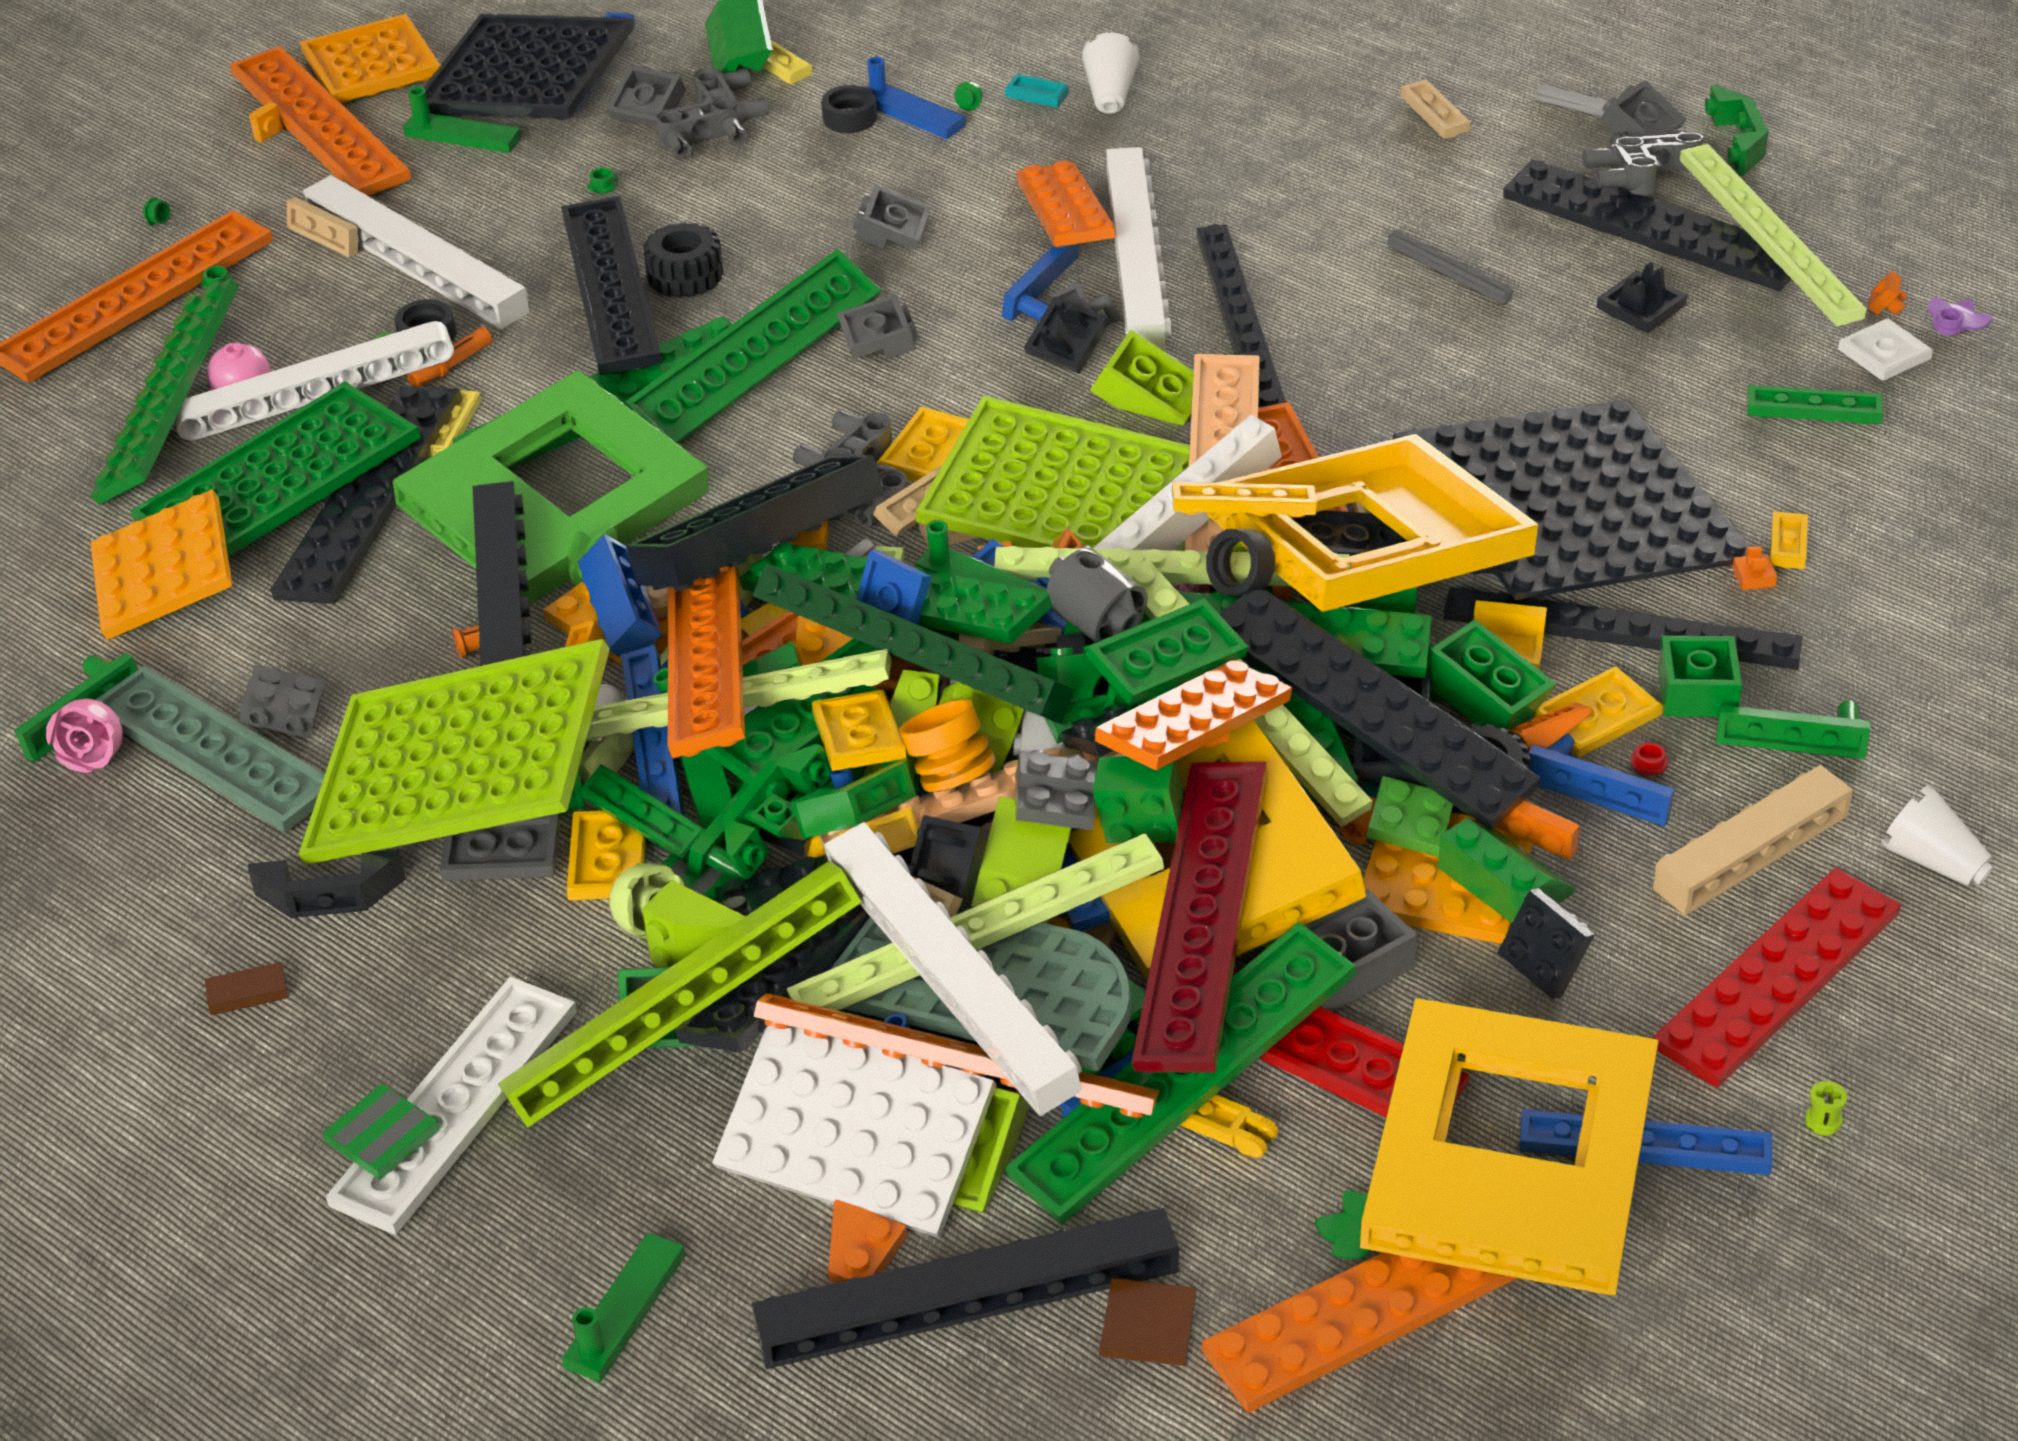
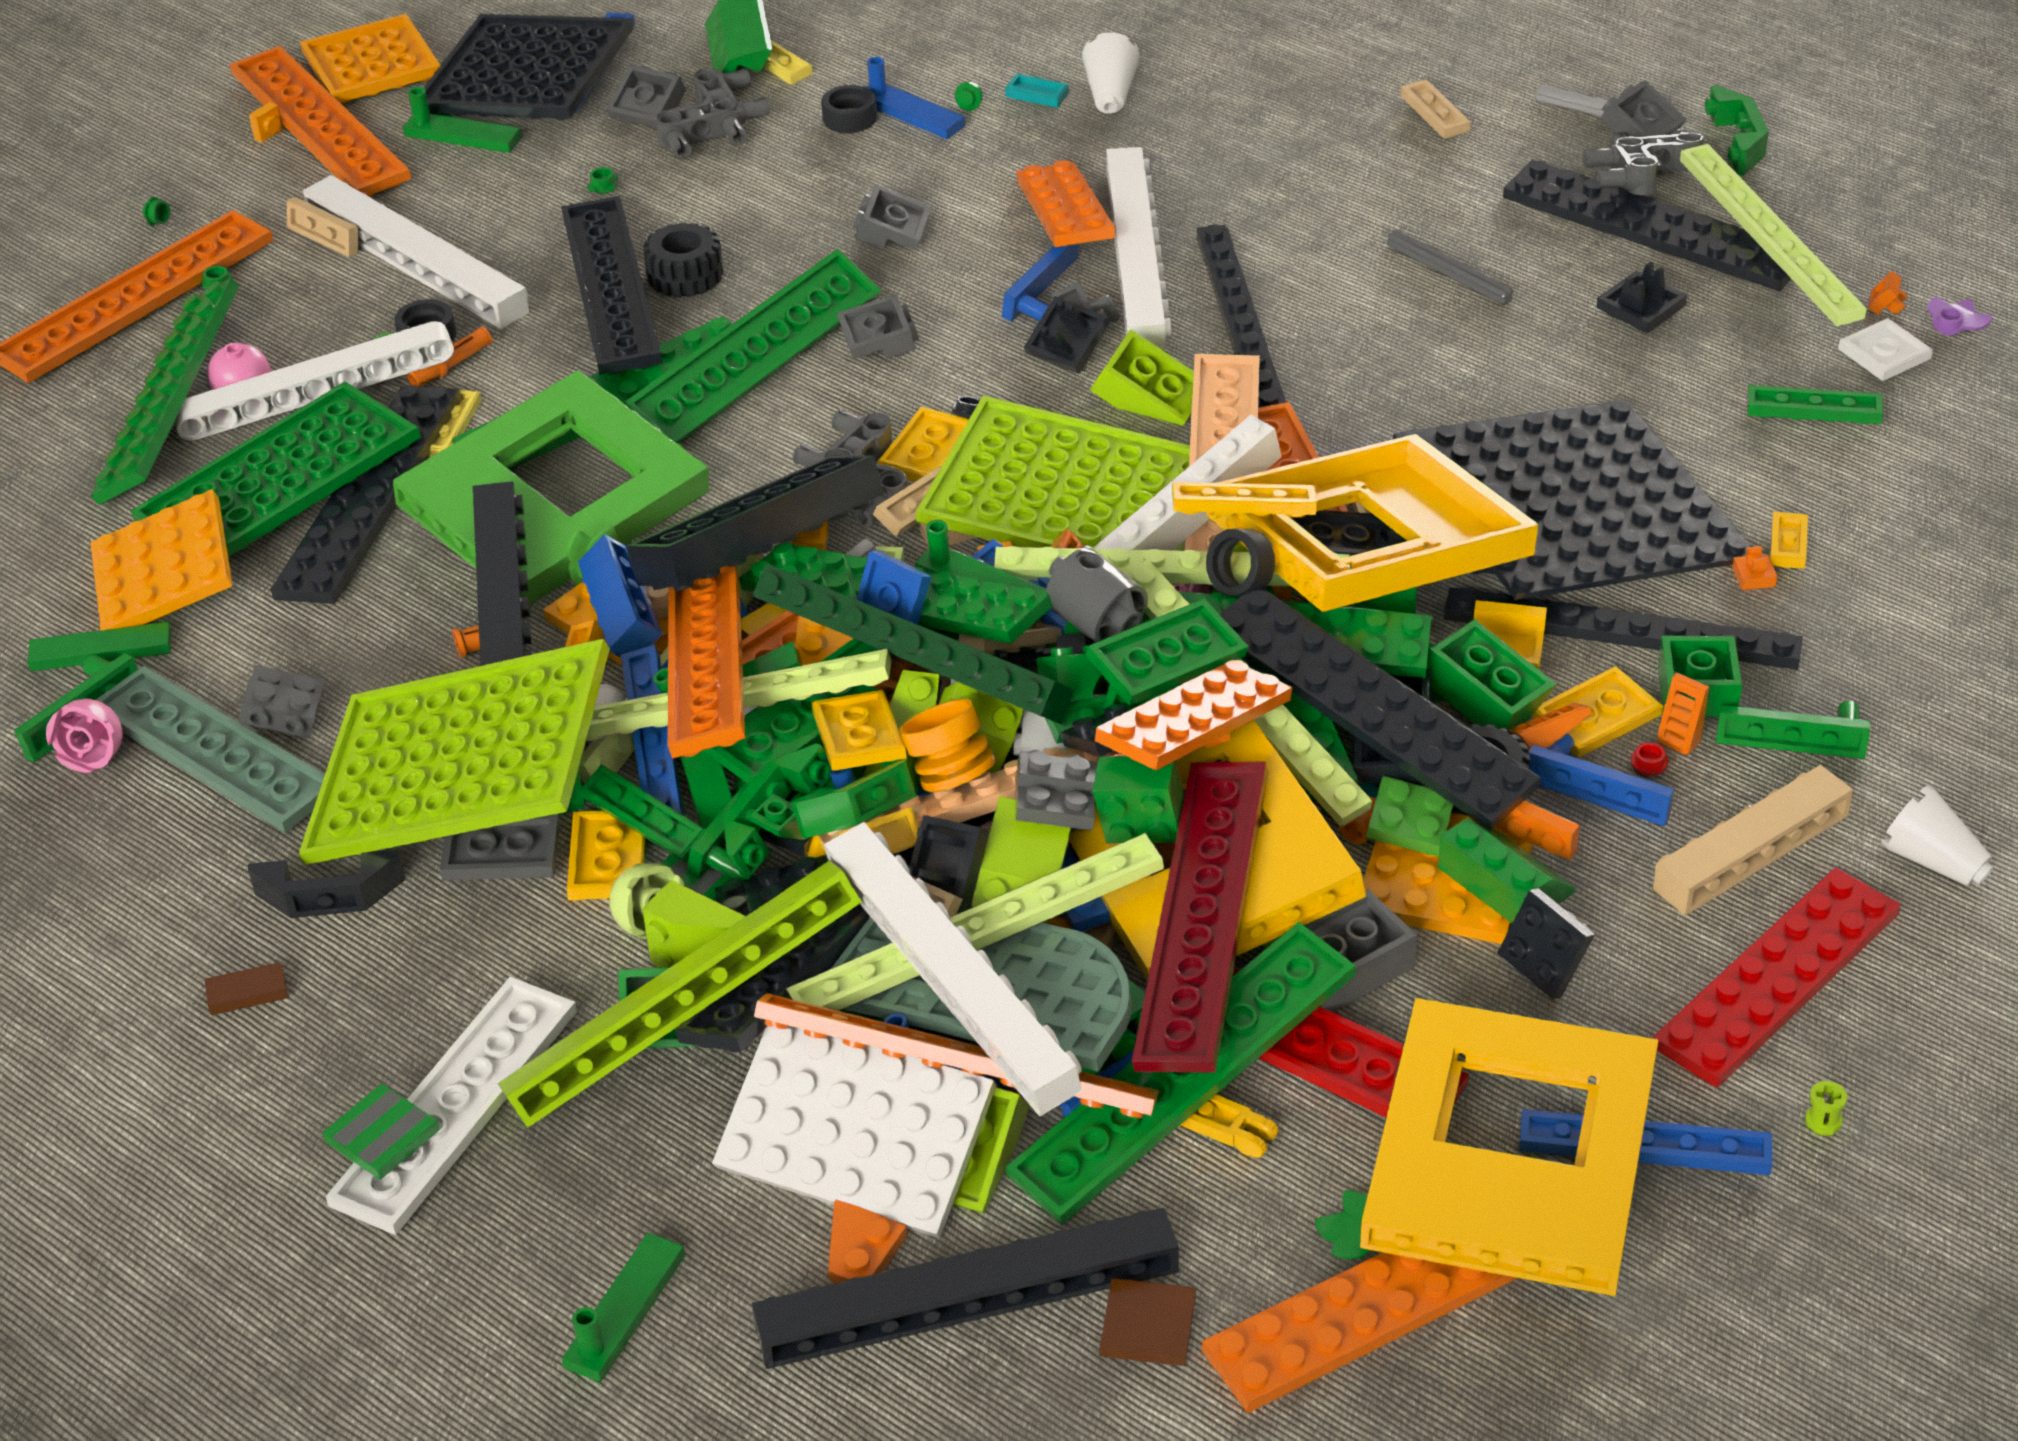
(106, 644): none -> green tile
(965, 406): none -> black plate
(1671, 730): none -> orange slope

